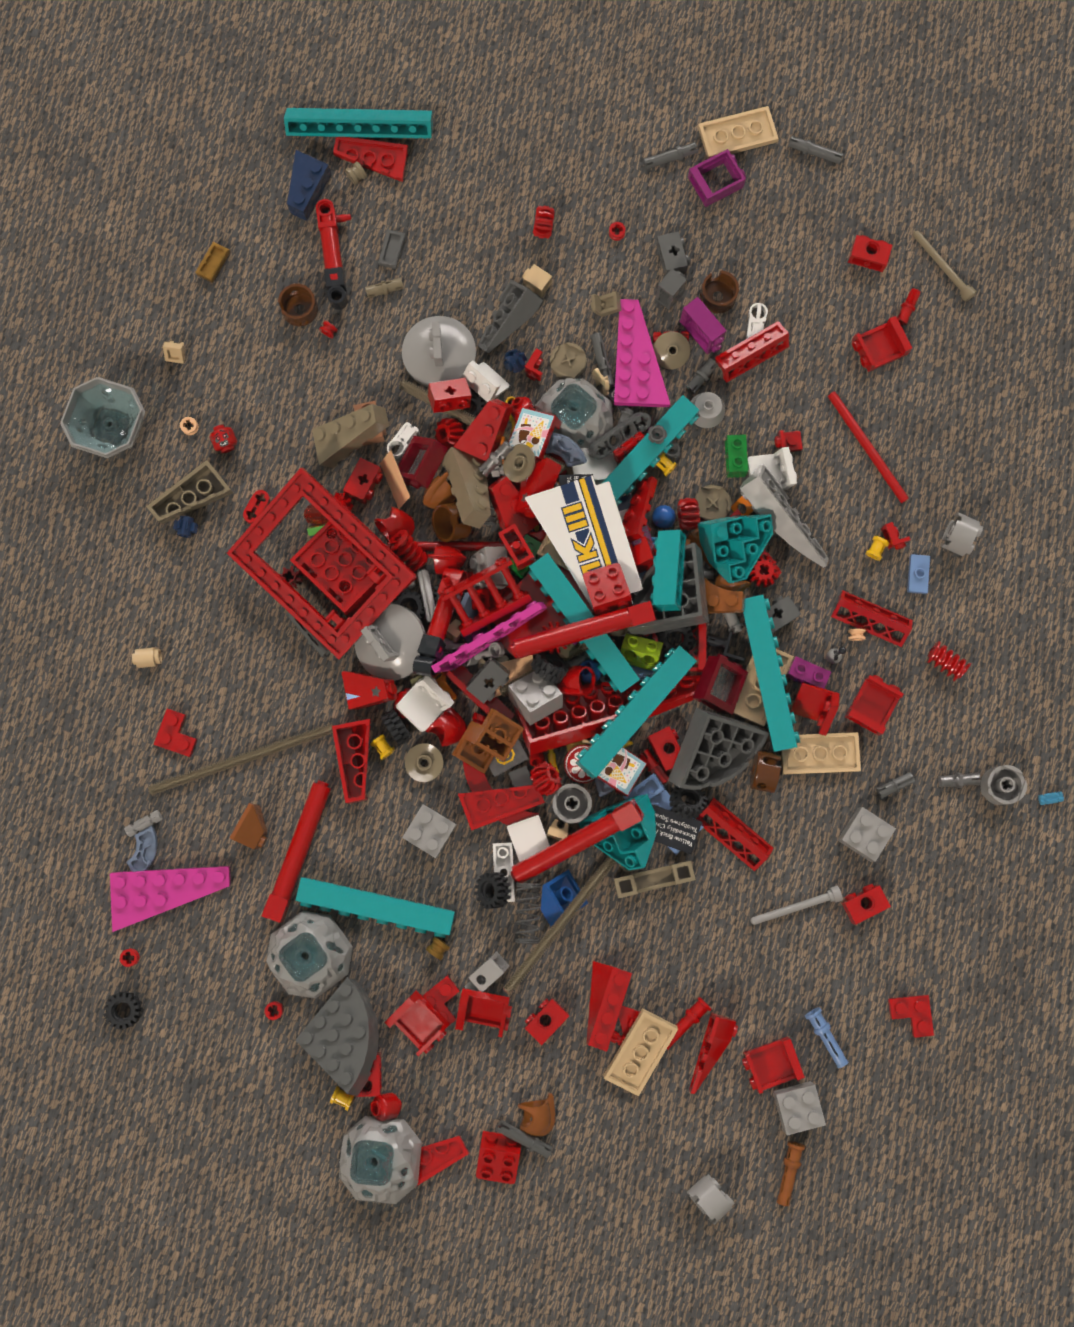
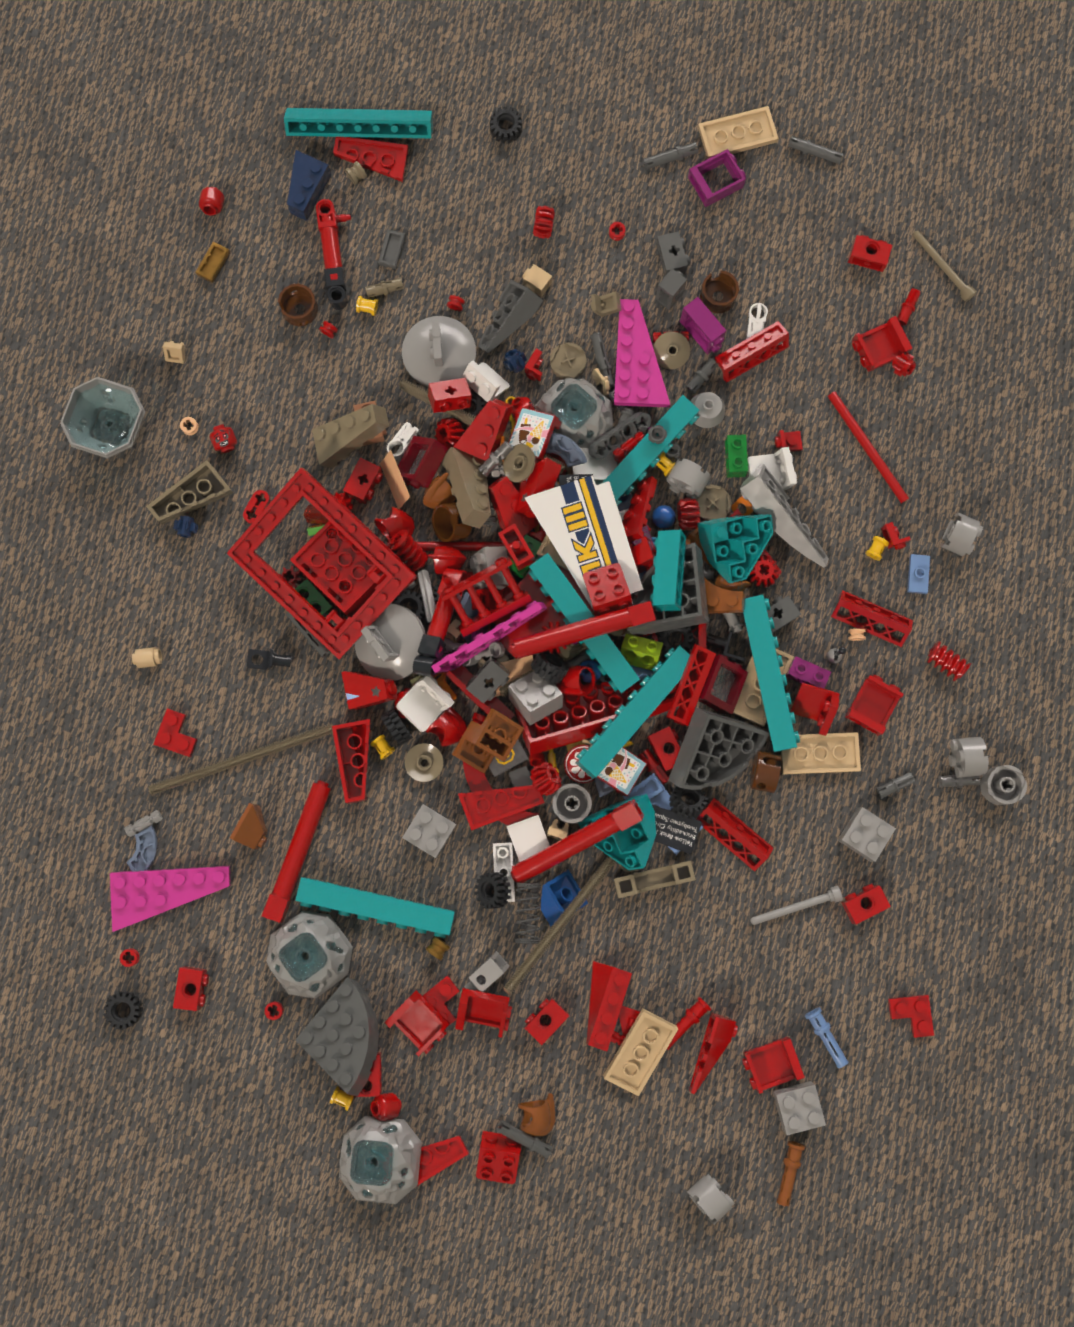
(183, 998): none -> red brick
(211, 201): none -> red head
(269, 659): none -> black bracket
(315, 597): none -> green brick
(366, 305): none -> yellow bush
(455, 303): none -> red bush
(501, 115): none -> black tyre
(688, 478): none -> light grey brick
(693, 687): none -> red fence
(903, 364): none -> red gear
(968, 757): none -> light grey brick
(1050, 798): dark azure piece -> none

